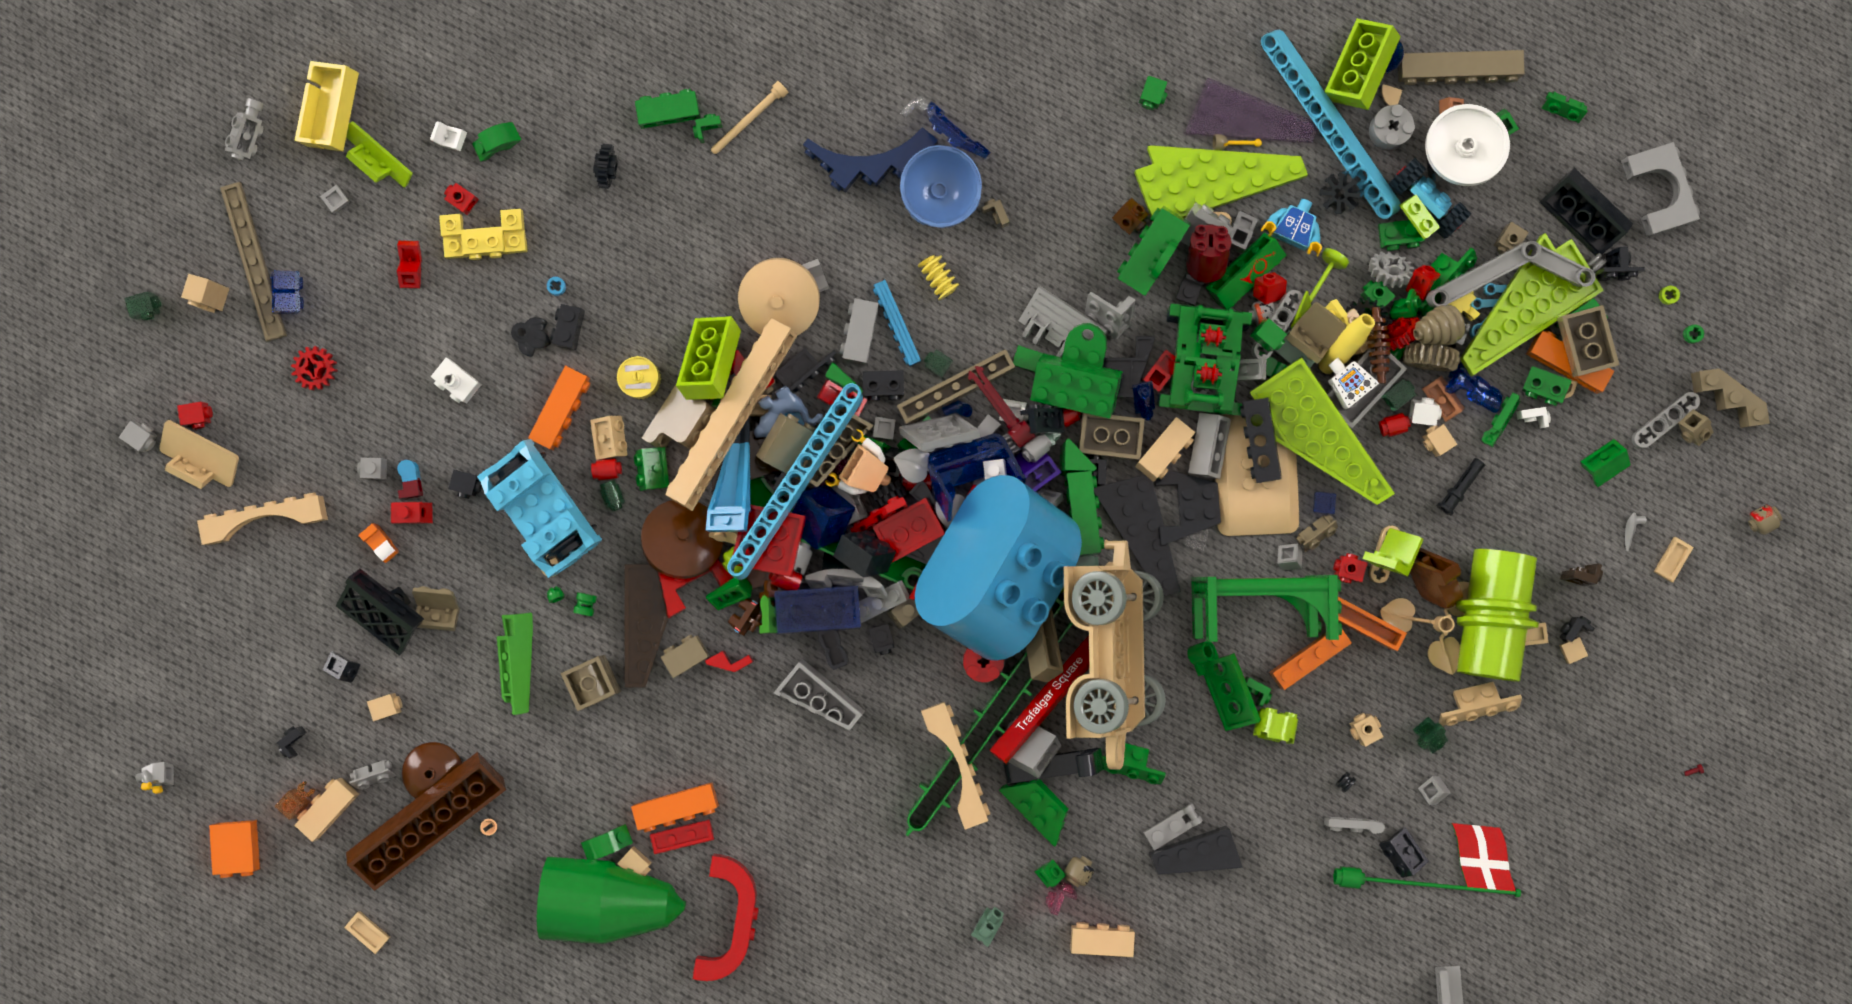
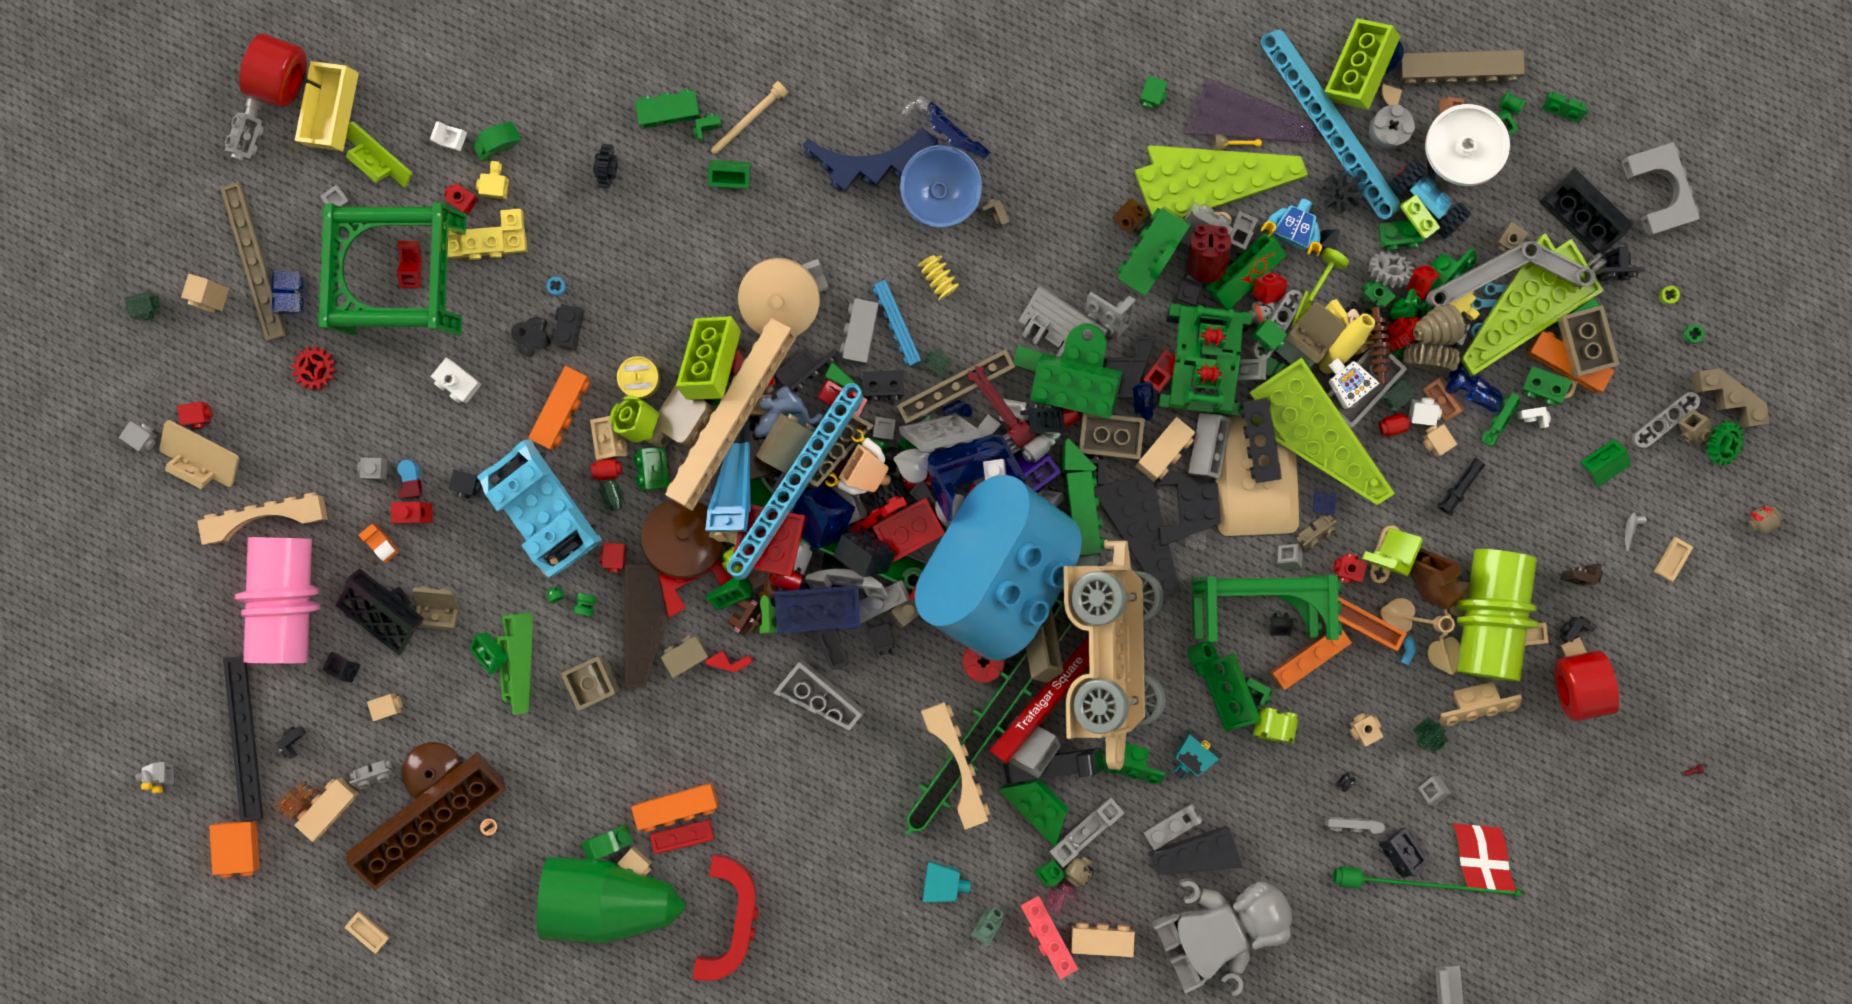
(243, 739): none -> black plate
(272, 70): none -> red piece
(277, 600): none -> bright pink piece
(352, 221): none -> green arch
(488, 652): none -> green slope
(493, 184): none -> light yellow brick
(613, 556): none -> red brick
(634, 419): none -> lime brick
(729, 174): none -> green brick
(943, 883): none -> teal torso
(1049, 937): none -> coral bracket
(1086, 831): none -> light grey slope
(1195, 755): none -> torso
(1219, 933): none -> light grey piece
(1281, 626): none -> black tile
(1329, 238): none -> black slope
(1410, 650): none -> dark azure arm
(1512, 102): none -> green bush
(1586, 686): none -> red piece
(1725, 443): none -> green gear

